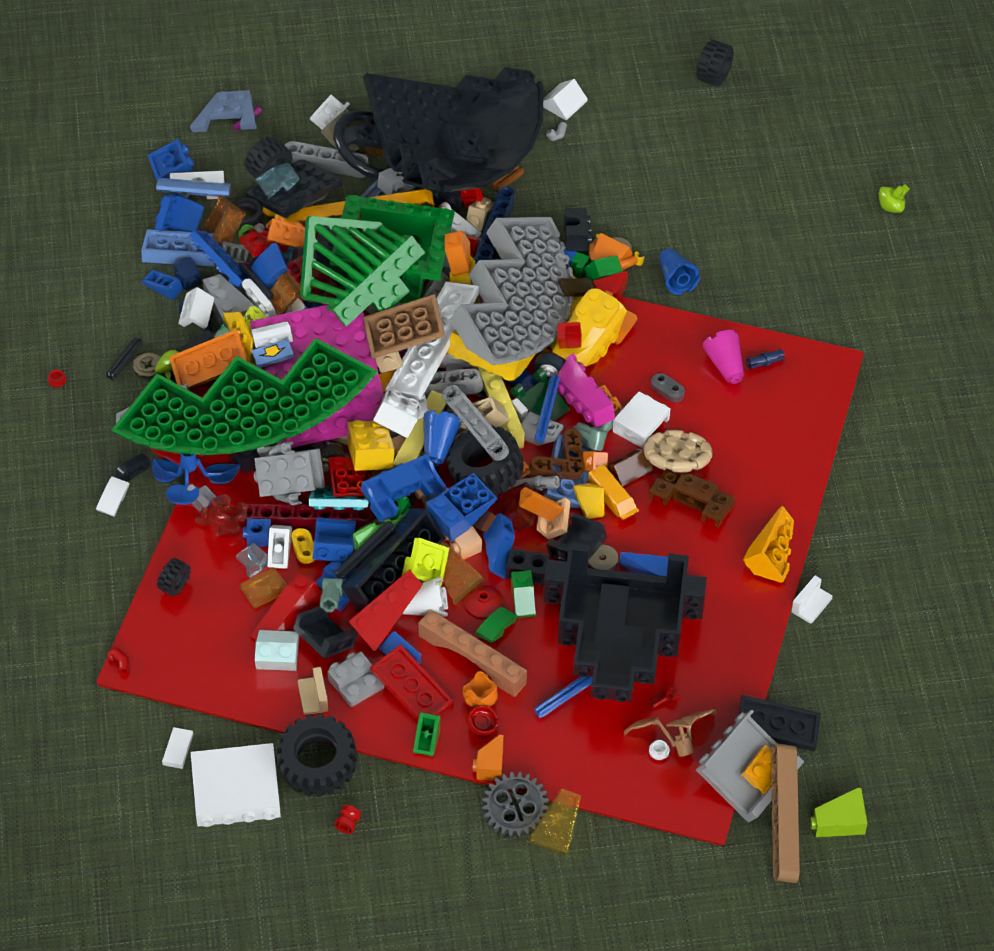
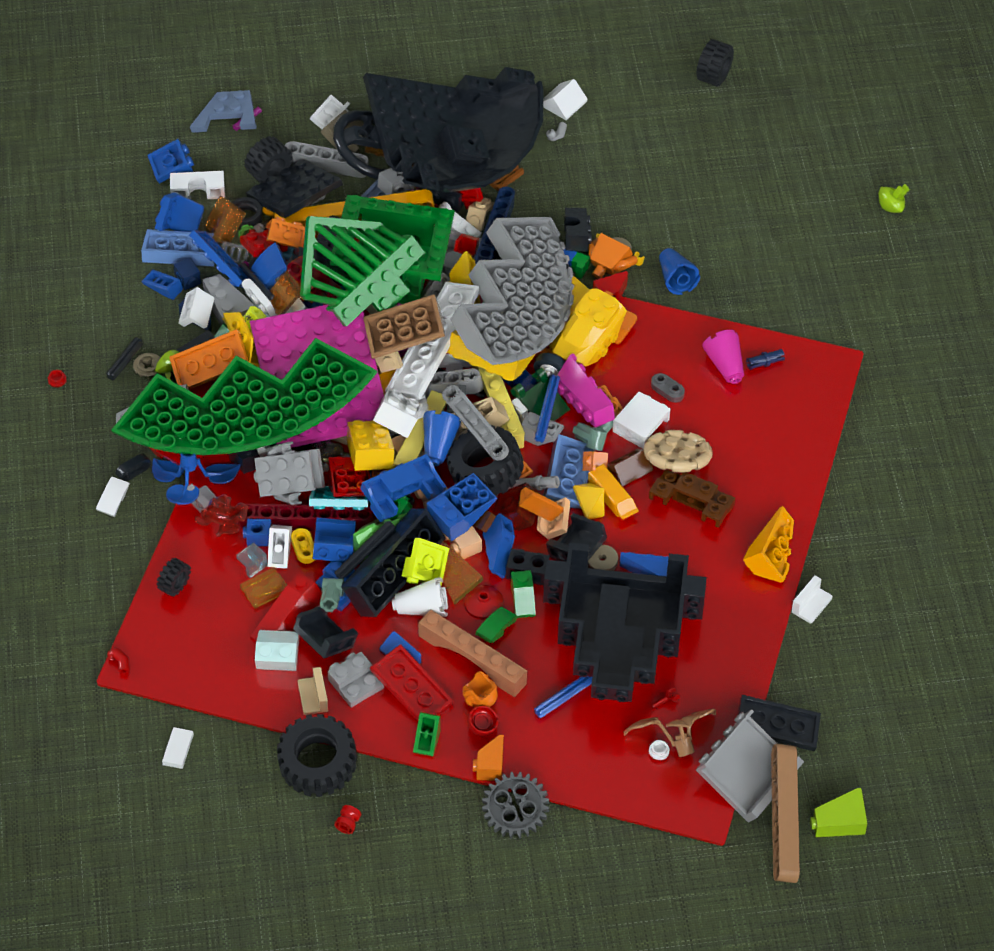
(193, 187): medium blue slope -> none
(235, 785): white panel -> none
(271, 334): white panel -> none
(272, 353): medium blue tile -> none
(278, 177): clear light blue slope -> none
(383, 612): red wing -> none
(458, 252): orange slope -> none
(558, 823): clear yellow wing -> none
(566, 463): reddish brown beam -> none
(569, 335): red panel -> none
(575, 286): dark brown tile -> none
(603, 268): green slope -> none
(759, 770): light orange plate -> none

